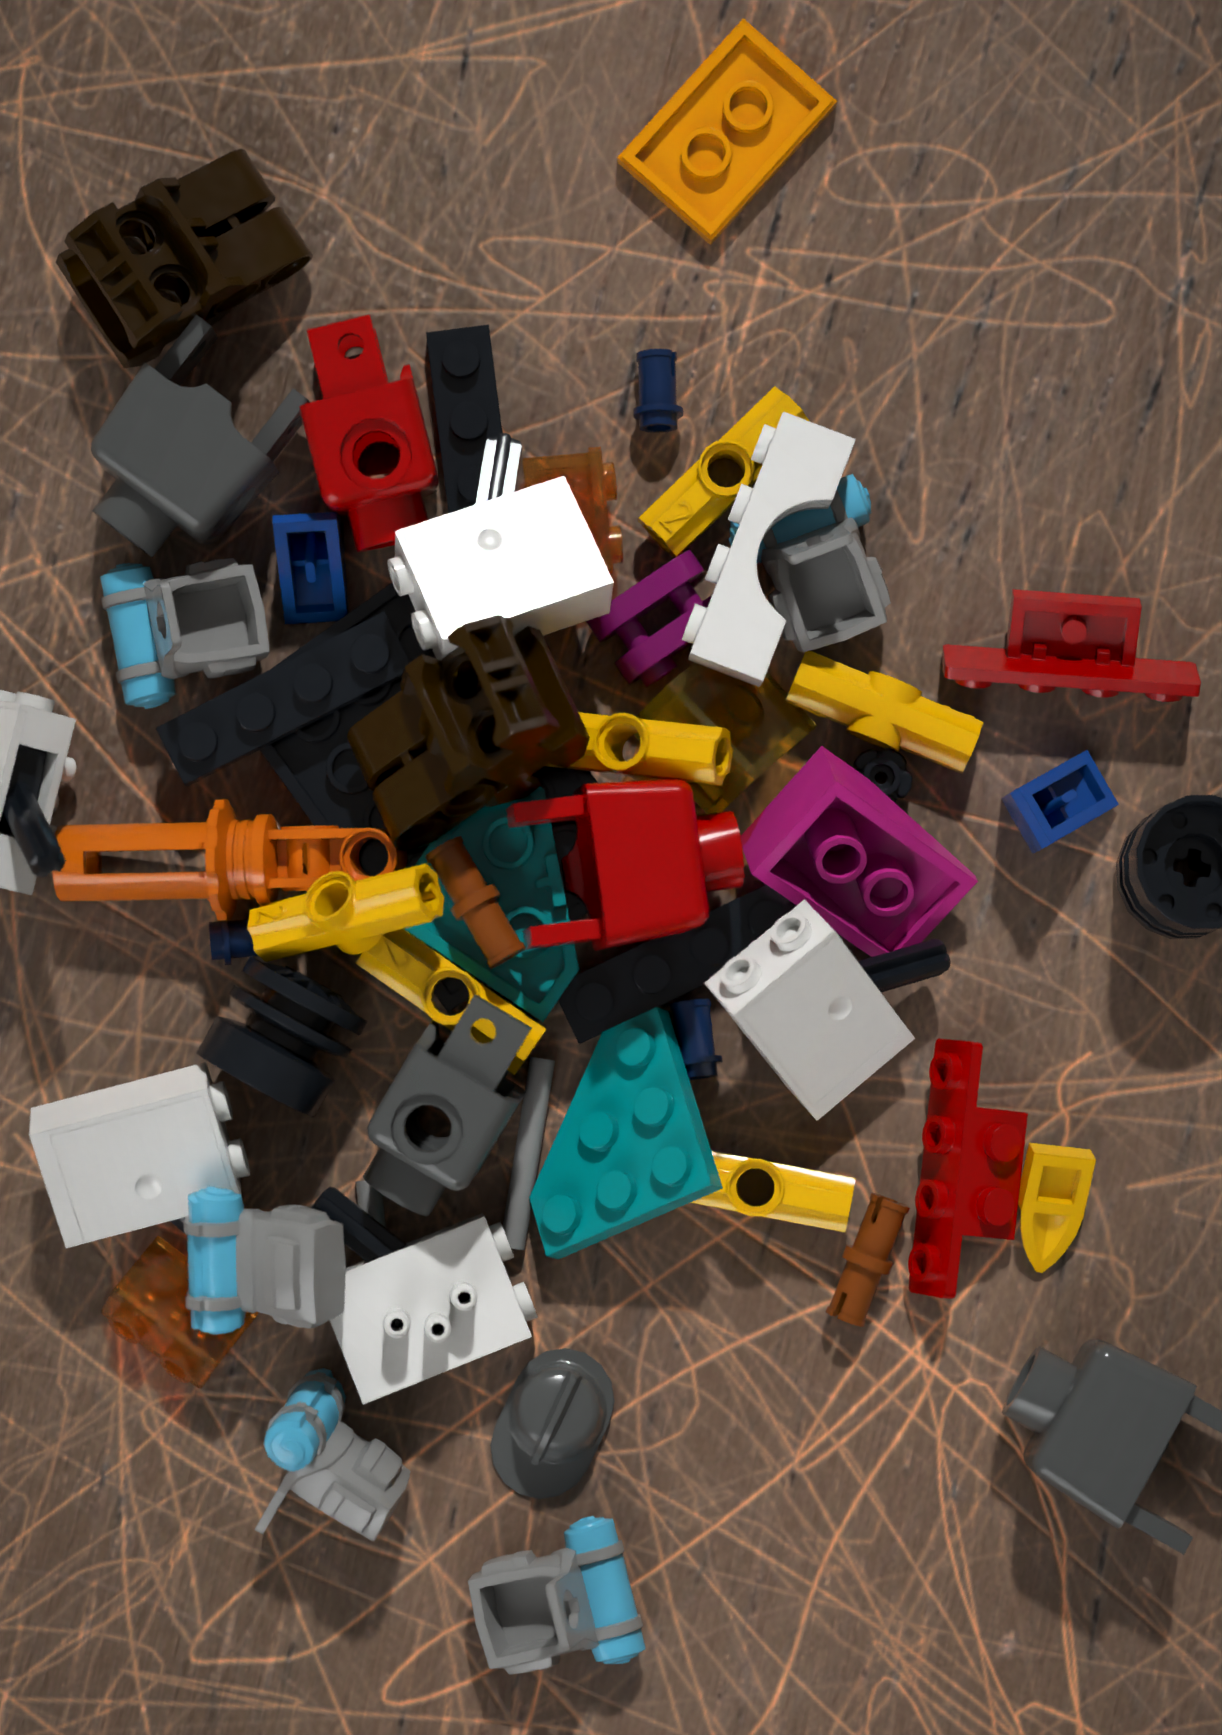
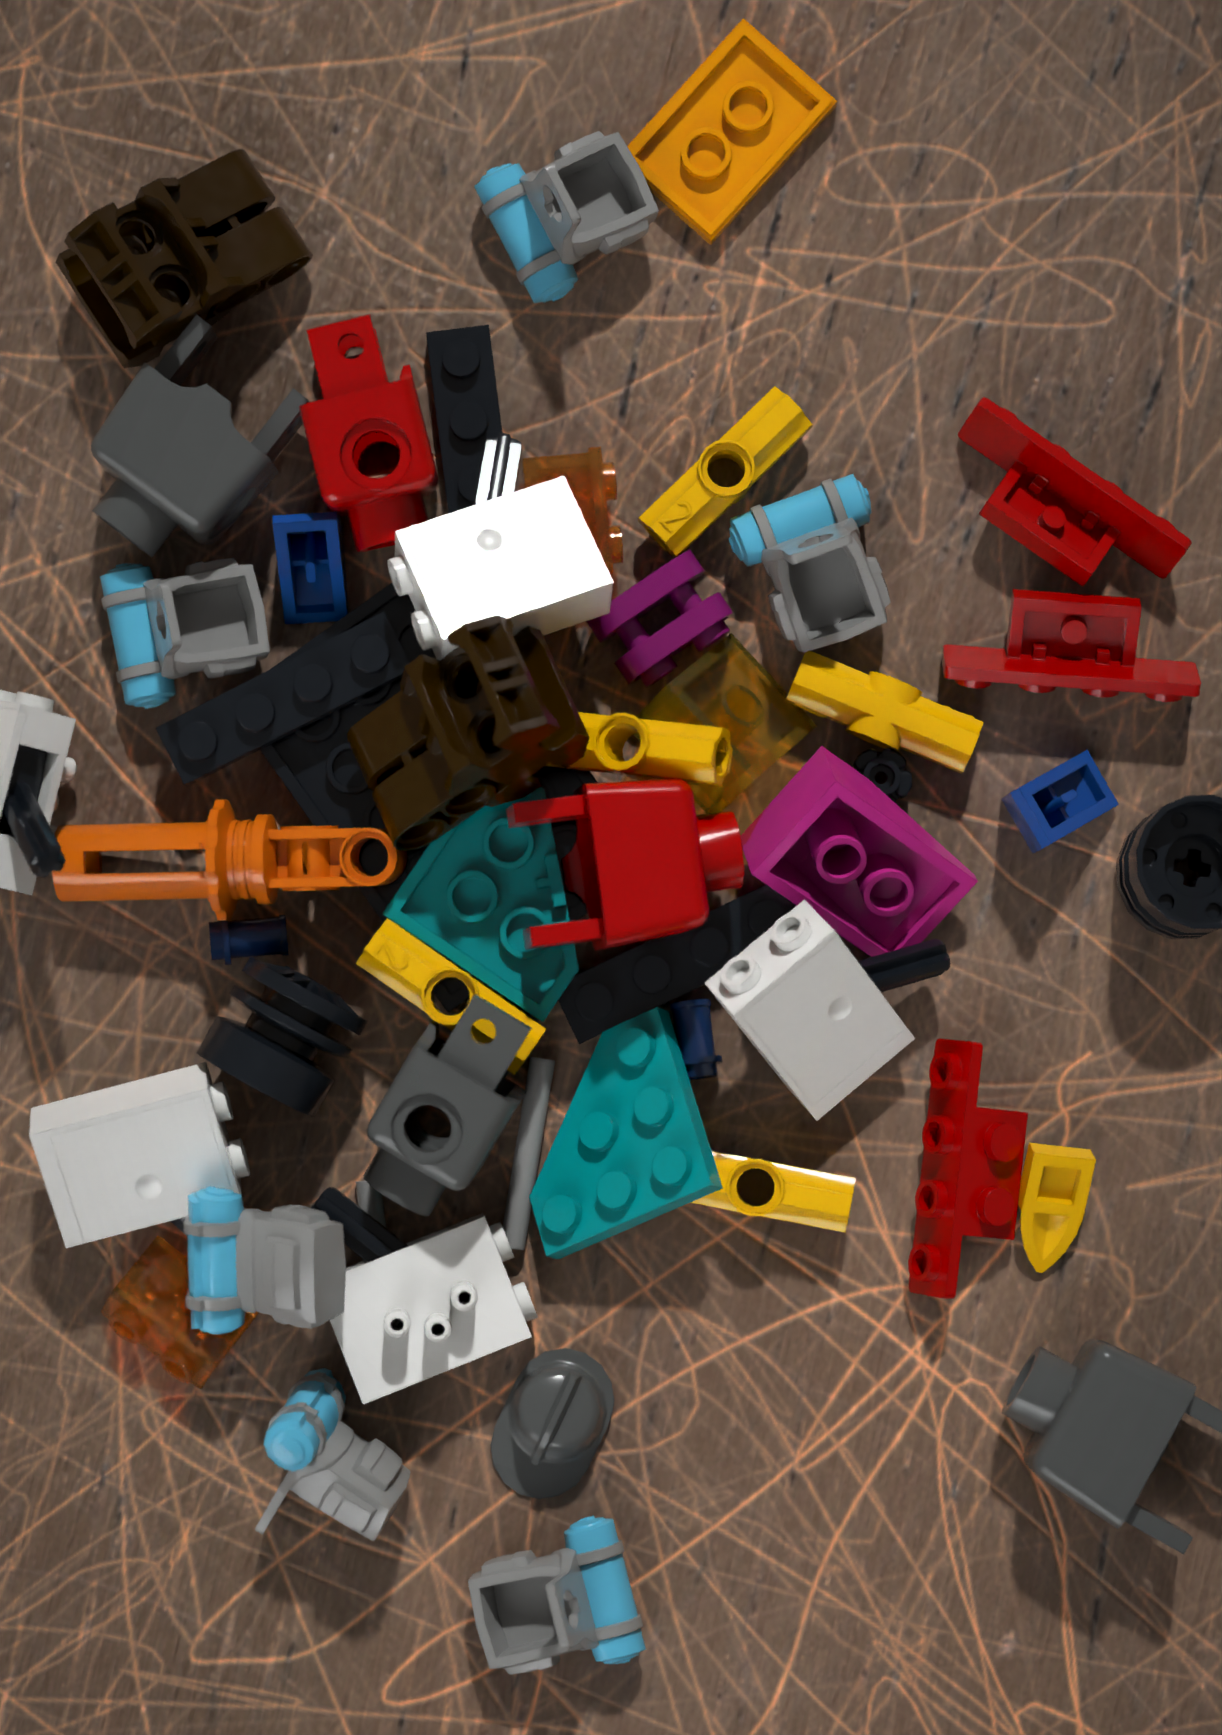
(346, 912): yellow piece -> none
(475, 902): dark orange pin -> none
(566, 210): none -> light grey piece
(657, 391): dark blue pin -> none
(797, 474): white arch -> none
(867, 1259): dark orange pin -> none
(1062, 505): none -> red bracket

